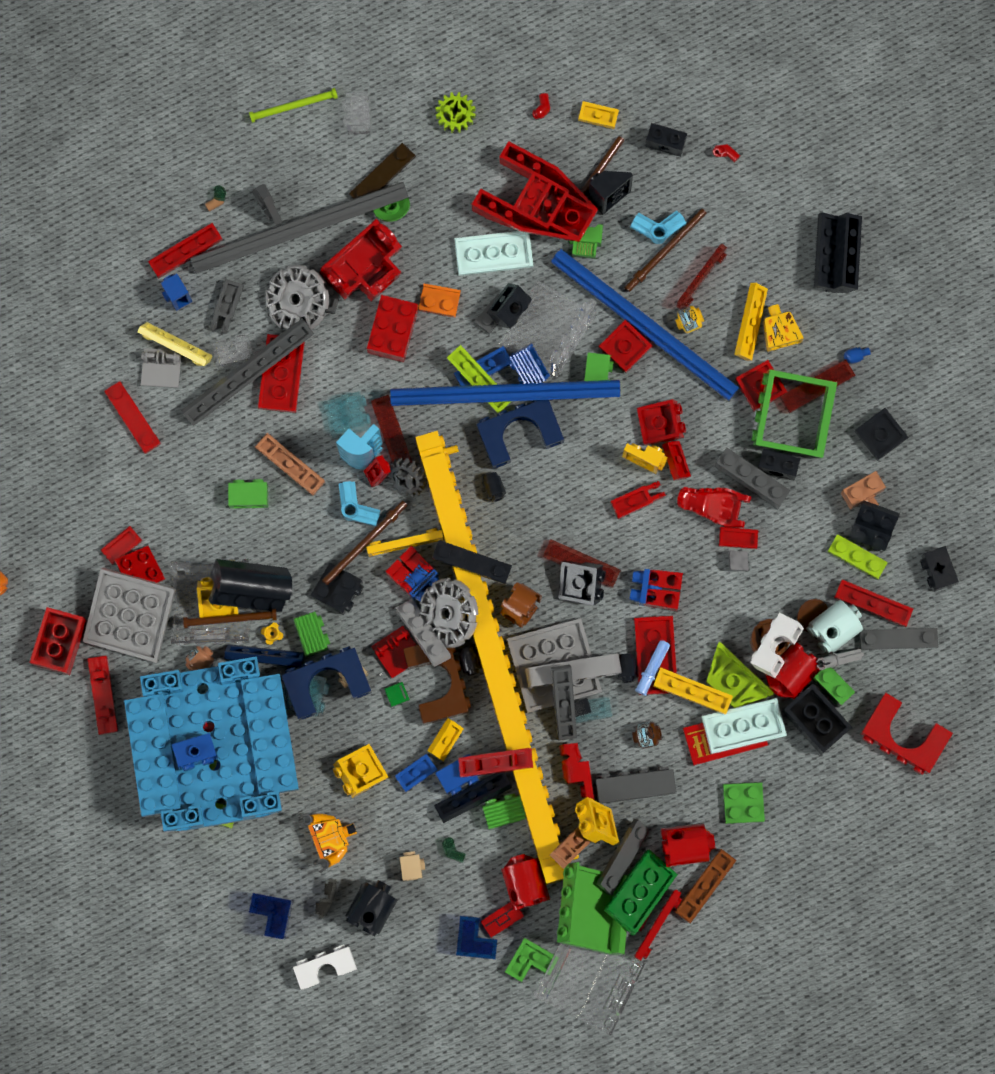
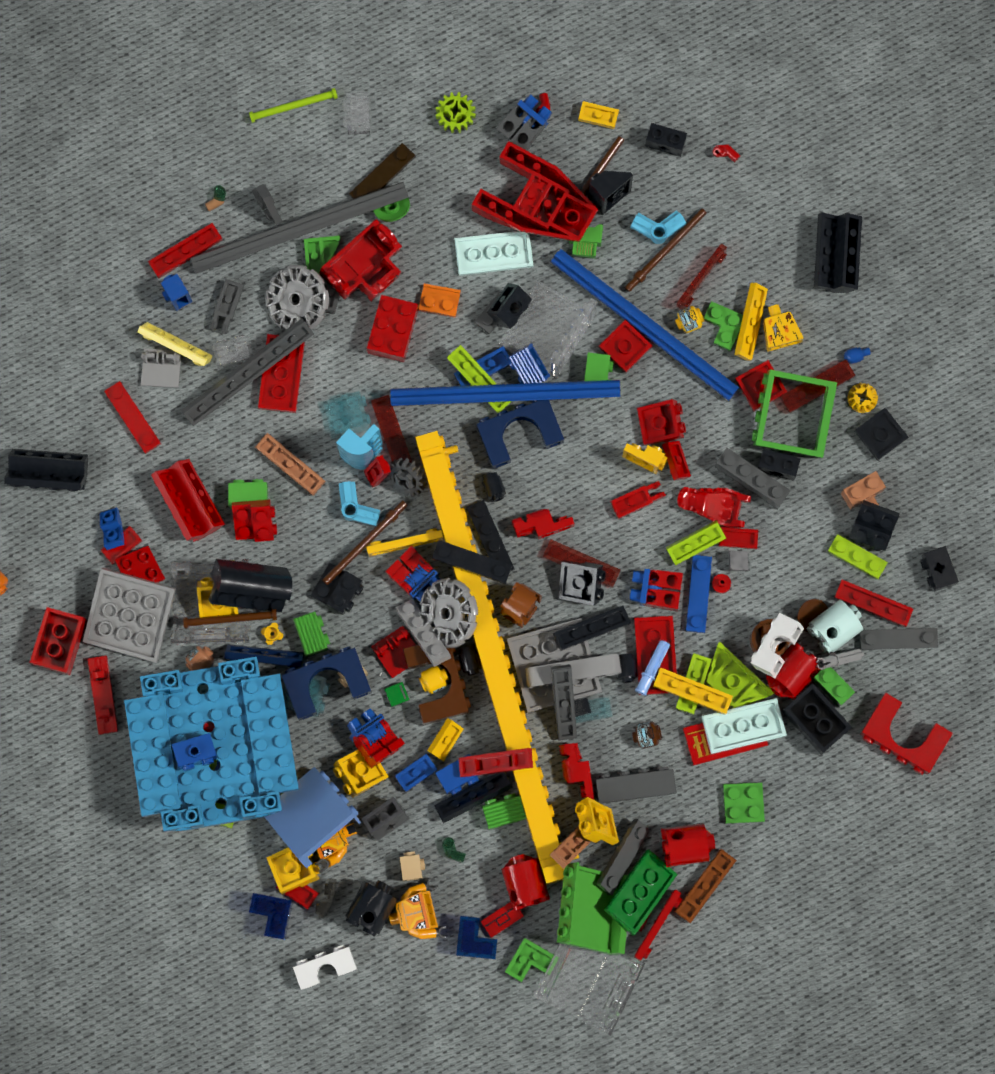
(47, 470): none -> black brick
(112, 528): none -> blue slope
(188, 500): none -> red brick
(254, 520): none -> red plate
(290, 872): none -> yellow plate
(303, 895): none -> red tile
(311, 815): none -> medium blue panel
(320, 251): none -> bright green wing
(375, 738): none -> hips
(385, 818): none -> flat silver brick
(416, 912): none -> light orange torso
(433, 679): none -> yellow head
(488, 532): none -> black plate
(524, 124): none -> dark grey hips
(541, 523): none -> red plate
(591, 628): none -> black plate
(695, 542): none -> lime plate
(697, 671): none -> lime plate
(698, 594): none -> blue plate
(721, 588): none -> red tile
(729, 324): none -> bright green plate
(866, 405): none -> yellow gear

